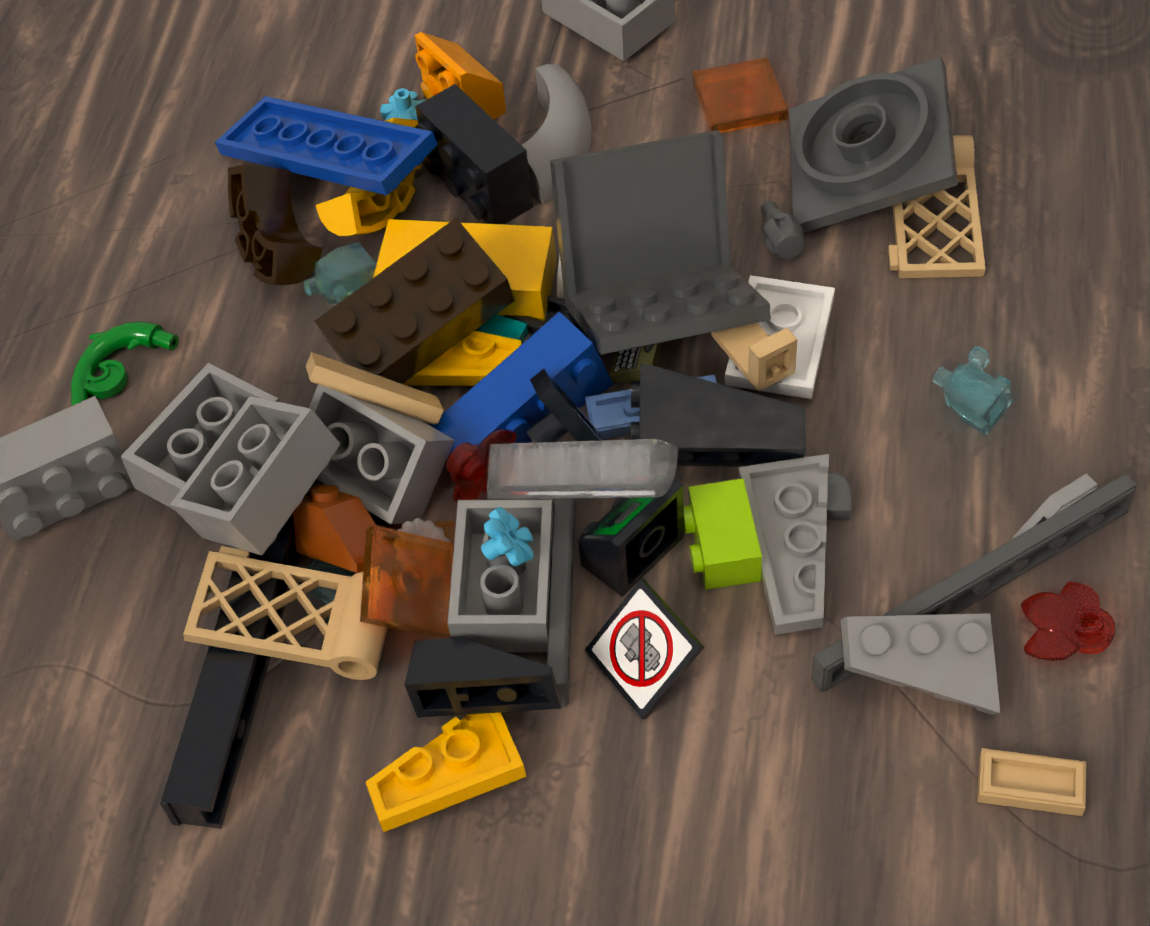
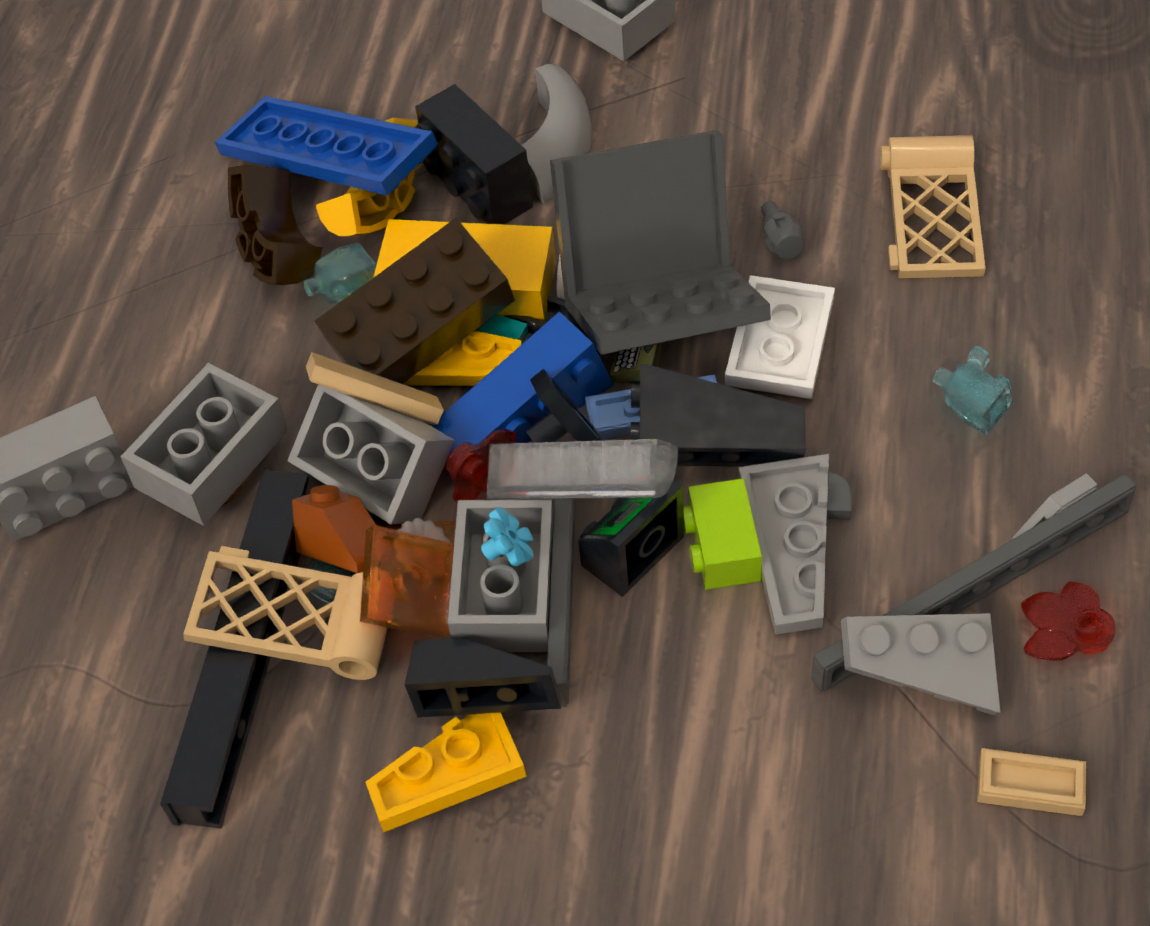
(114, 374): green plant -> none
(256, 474): light grey brick -> none
(401, 105): medium azure plant -> none
(448, 64): light orange slope -> none
(644, 648): piece -> none
(740, 95): clear orange tile -> none
(759, 356): tan bracket -> none
(900, 162): dark grey piece -> none

